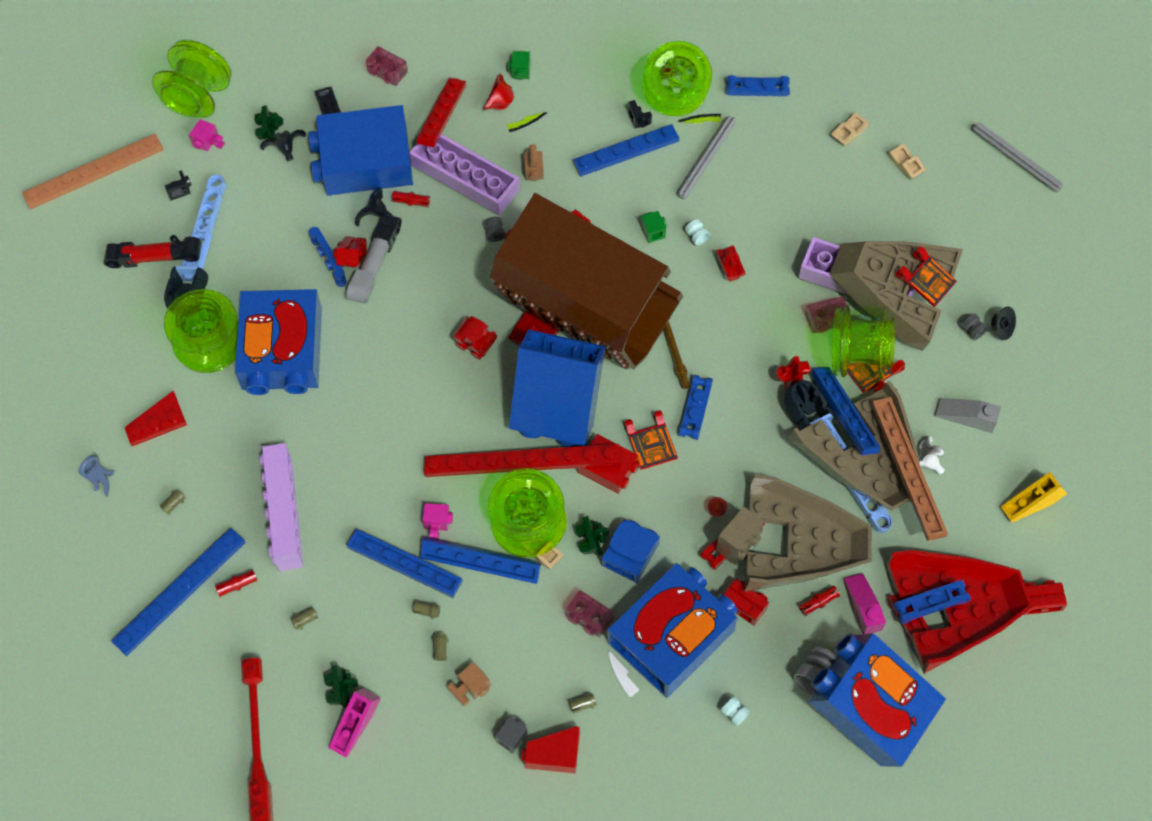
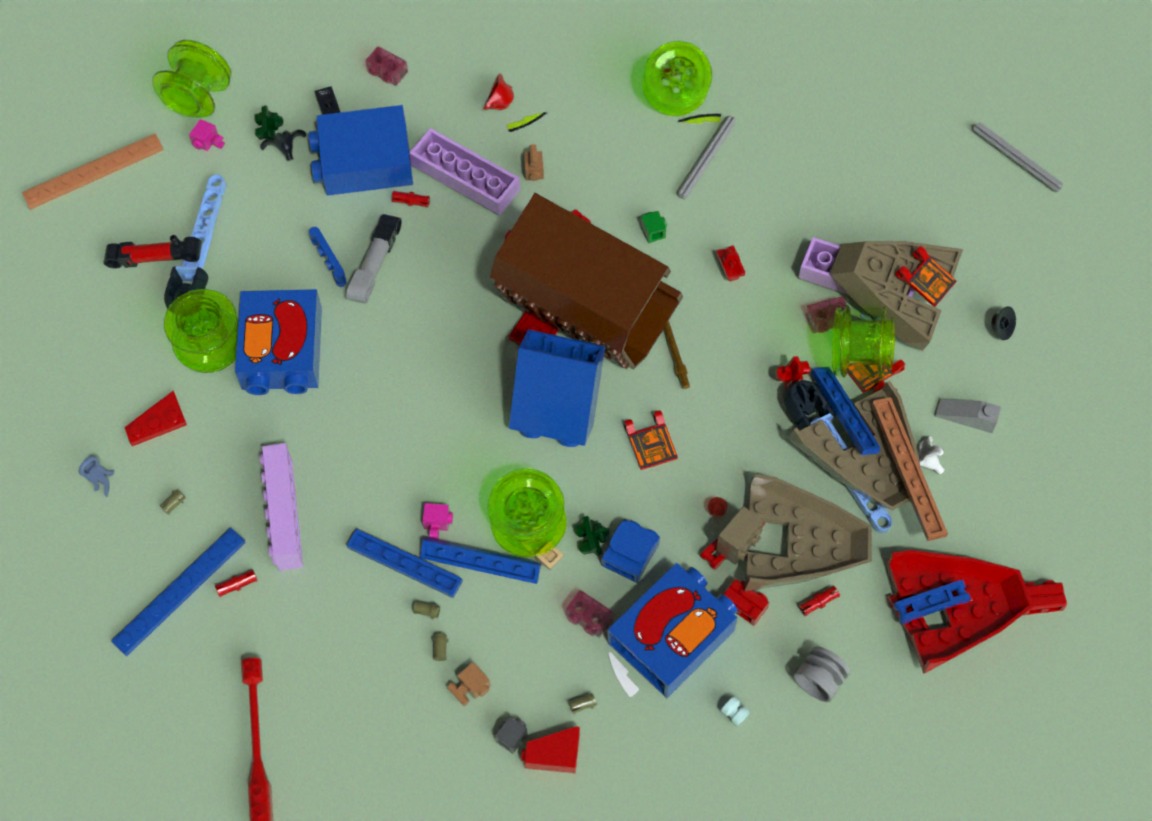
(178, 188): black bracket -> none
(304, 618): olive pin -> none
(342, 684): dark green hips -> none
(350, 251): red brick -> none
(354, 721): dark pink slope -> none
(374, 207): black piece -> none
(441, 112): red plate -> none
(474, 336): red brick -> none
(494, 229): dark grey wheel -> none
(520, 65): green brick -> none
(522, 459): red plate -> none
(612, 477): red brick -> none
(626, 150): blue plate -> none
(637, 117): black bracket -> none
(696, 407): blue plate -> none
(698, 233): light aqua wheel -> none
(757, 86): blue plate -> none
(851, 129): tan slope -> none
(865, 604): dark pink slope -> none
(875, 699): blue brick -> none
(904, 160): tan slope -> none
(975, 326): dark grey wheel -> none
(1034, 498): yellow slope -> none

